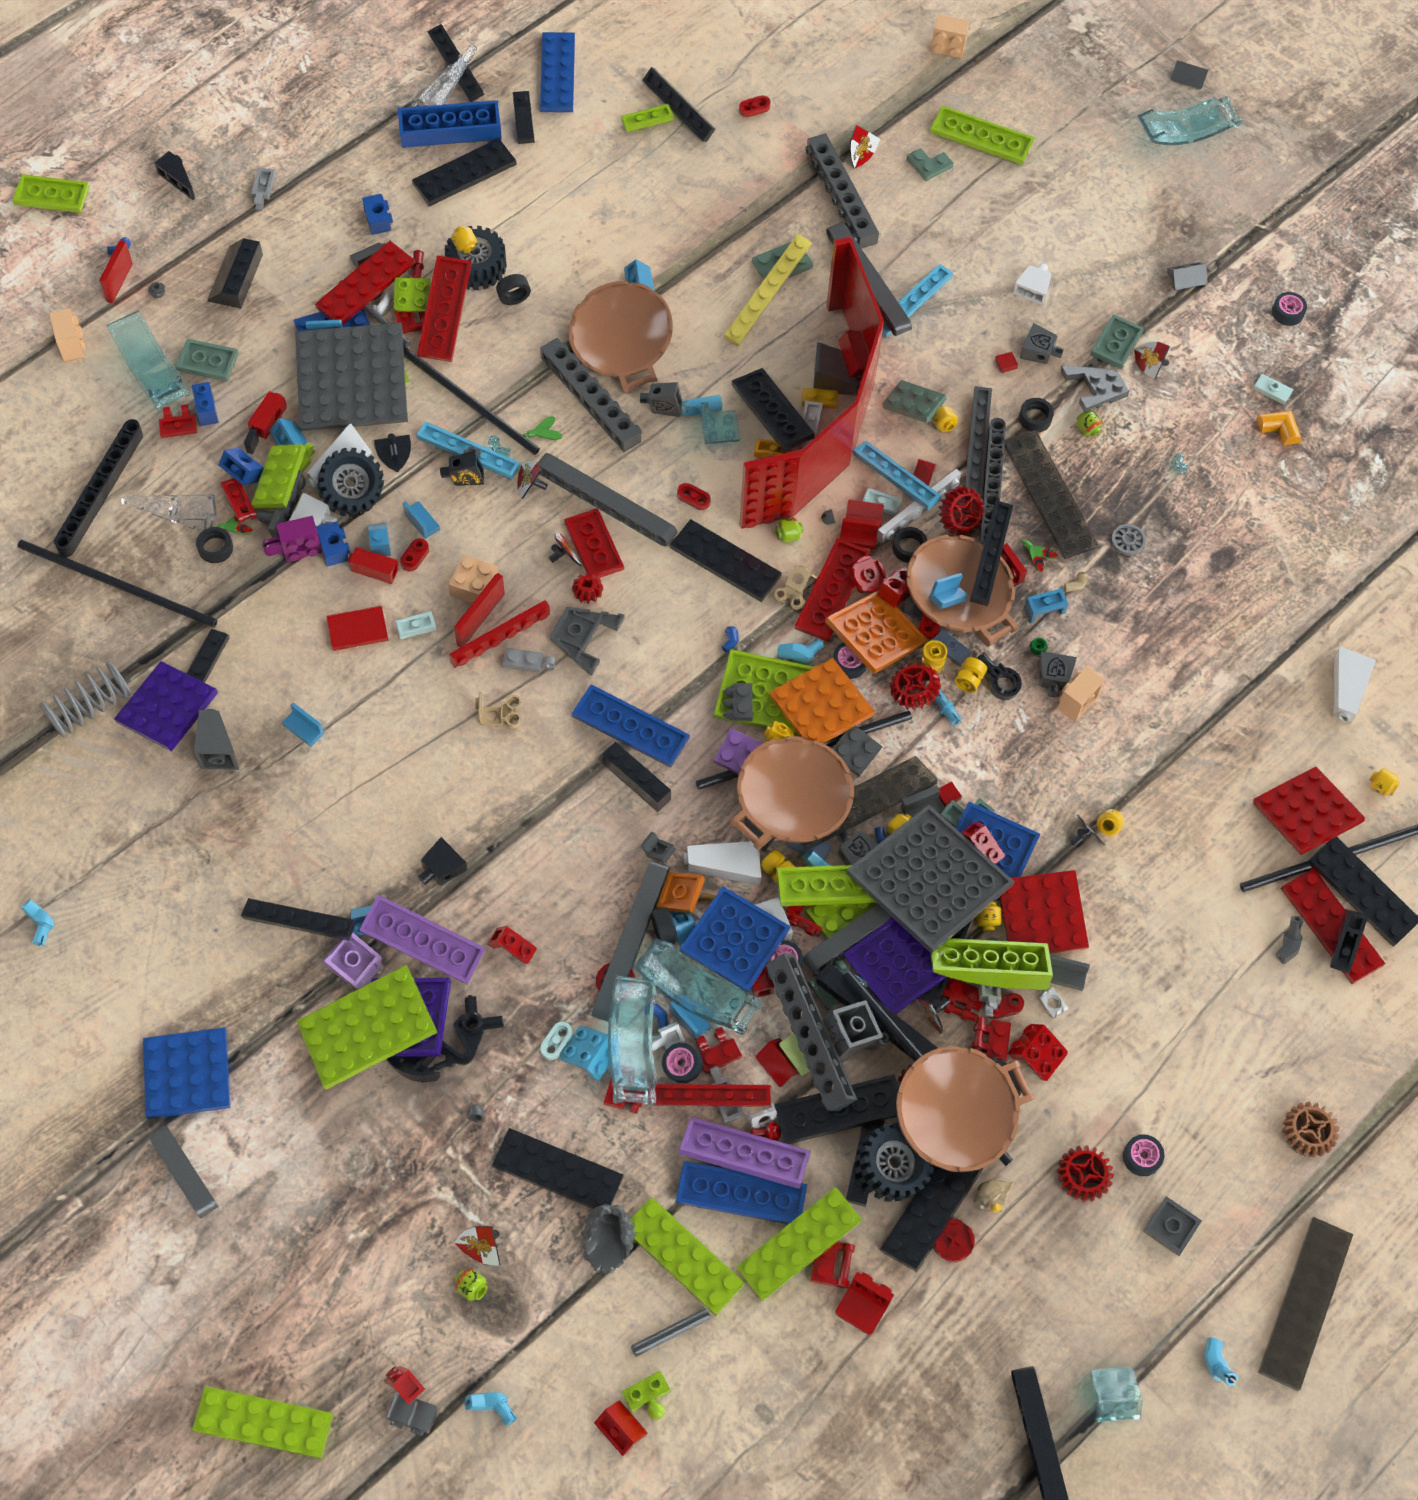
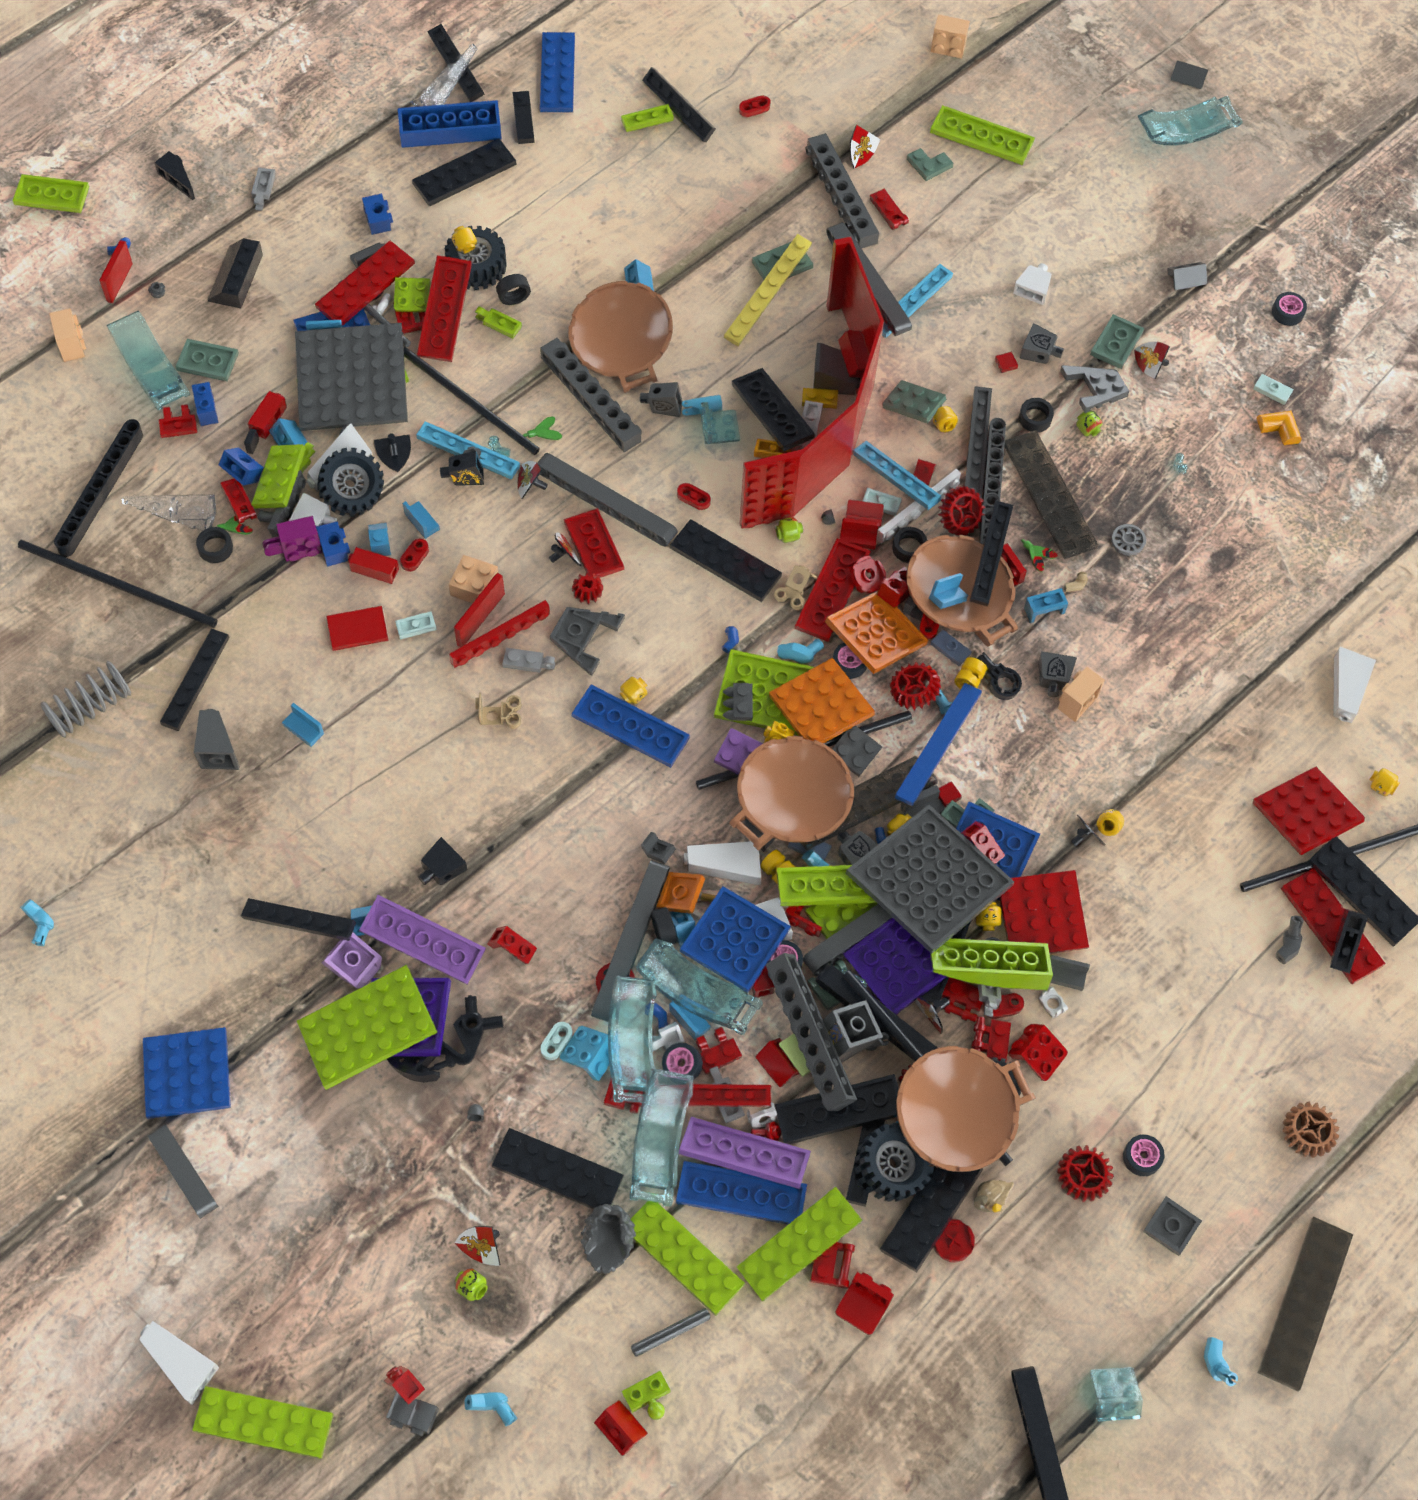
(166, 706): dark purple plate -> none
(179, 1361): none -> white slope
(417, 268): red axle -> none
(498, 321): none -> lime plate
(633, 690): none -> yellow head
(636, 776): black brick -> none
(659, 1135): none -> clear light blue windscreen
(888, 209): none -> red plate
(934, 654): yellow wheel -> none
(938, 744): none -> blue tile
(1038, 642): green plate -> none

